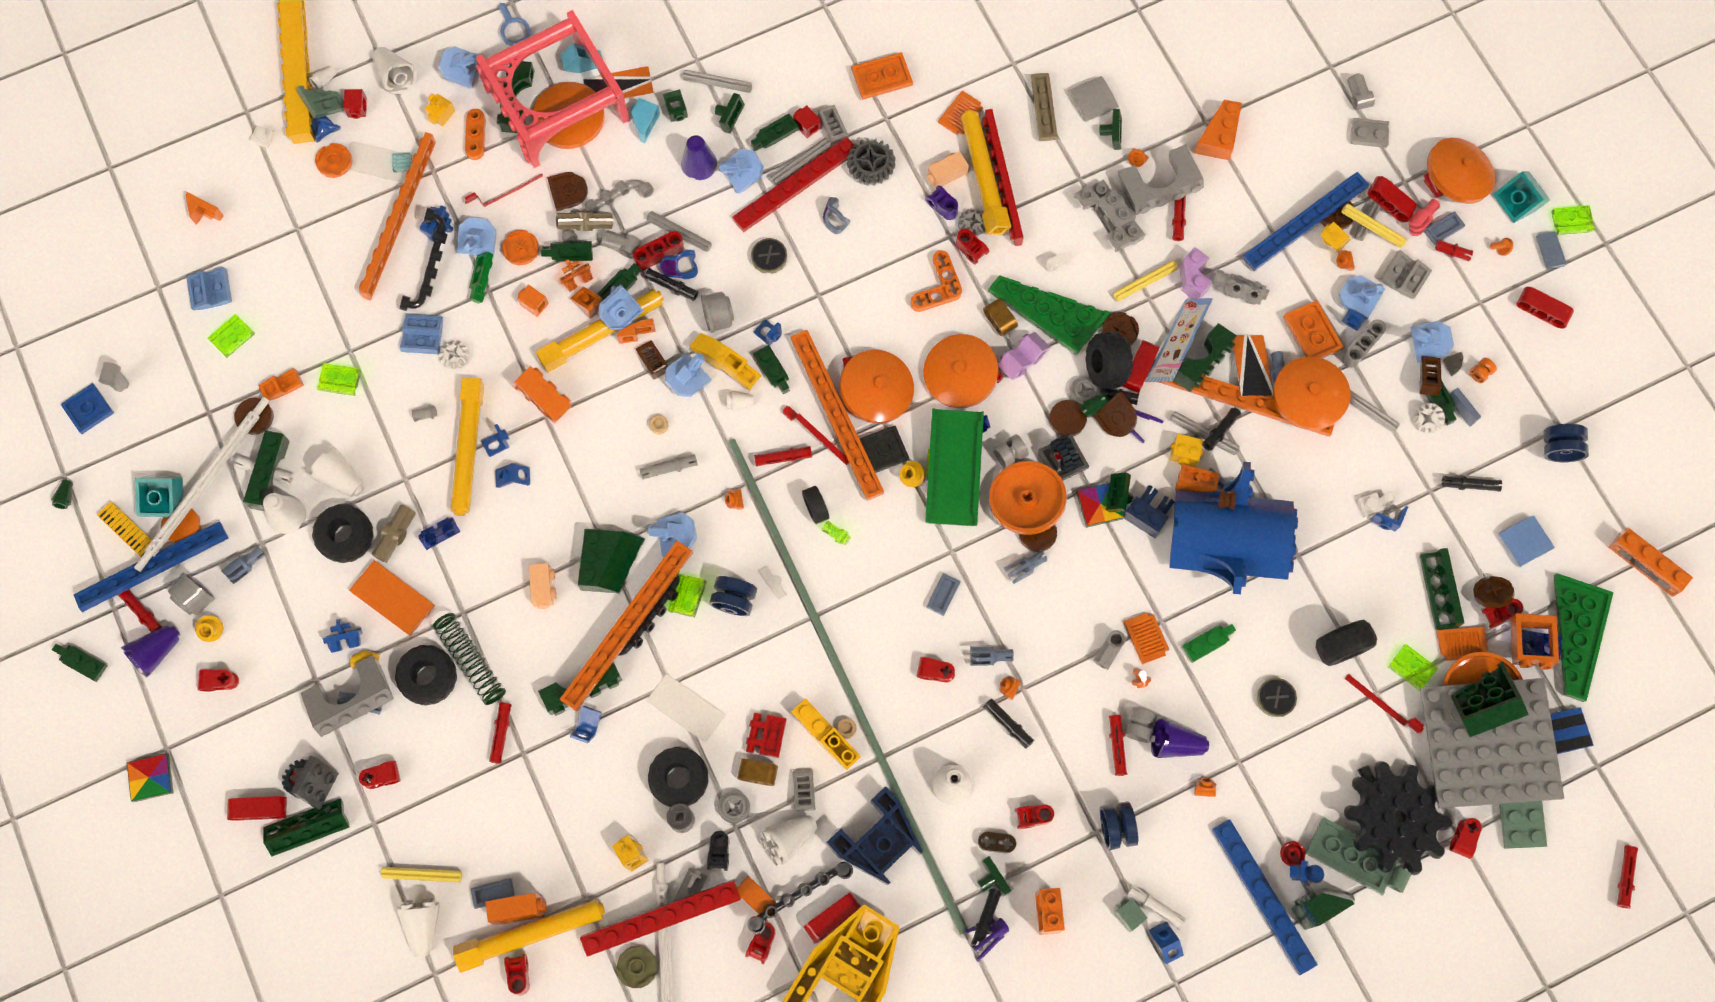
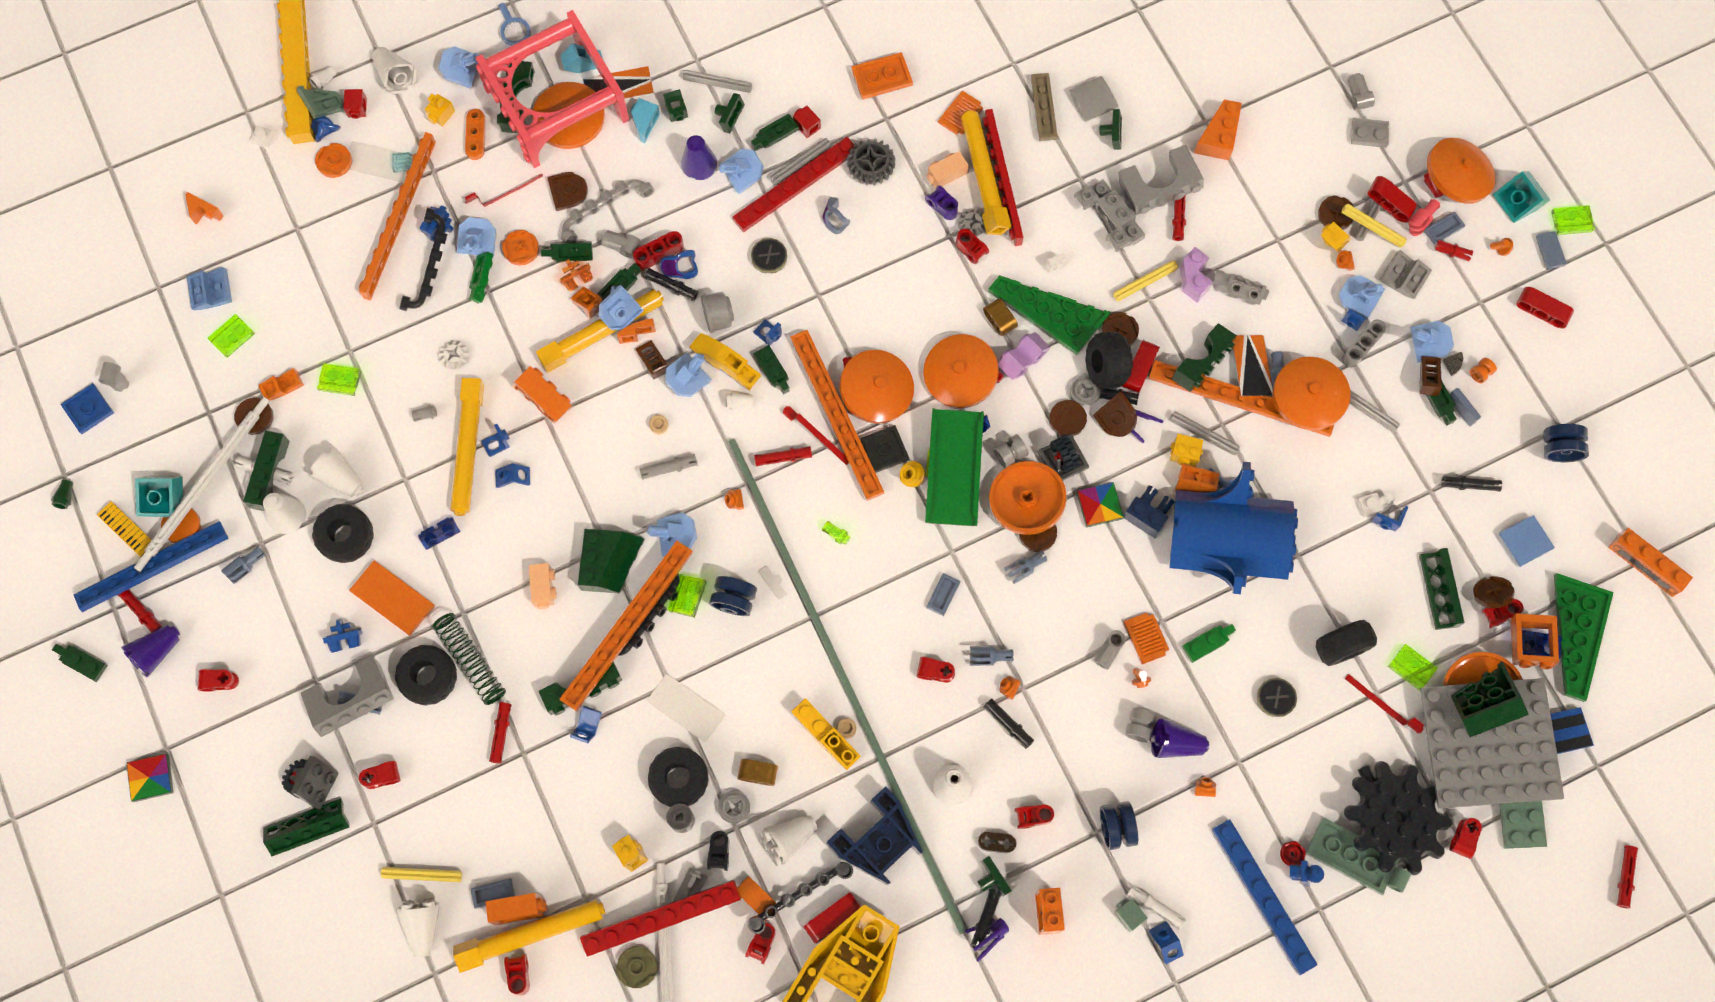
(190, 595): light grey wheel -> none
(209, 628): yellow piece -> none
(257, 808): red beam -> none
(361, 656): yellow arm -> none
(393, 533): dark tan piece -> none
(421, 334): medium blue slope -> none
(532, 300): orange brick -> none
(584, 220): dark tan piece -> none
(687, 235): light grey axle -> none
(772, 735): red plate -> none
(805, 806): light grey slope -> none
(815, 504): black tyre -> none
(829, 111): light grey slope -> none
(943, 290): orange beam -> none
(1093, 405): dark green cone -> none
(1115, 721): red pin -> none
(1119, 492): dark green tile -> none
(1137, 157): orange plate -> none
(1179, 340): sticker -> none
(1218, 433): black pin -> none
(1227, 499): reddish brown wheel -> none
(1305, 221): blue plate -> none
(1313, 331): orange plate -> none
(1321, 906): dark green wedge -> none
(1438, 417): white gear -> none
(1461, 641): orange window -> none

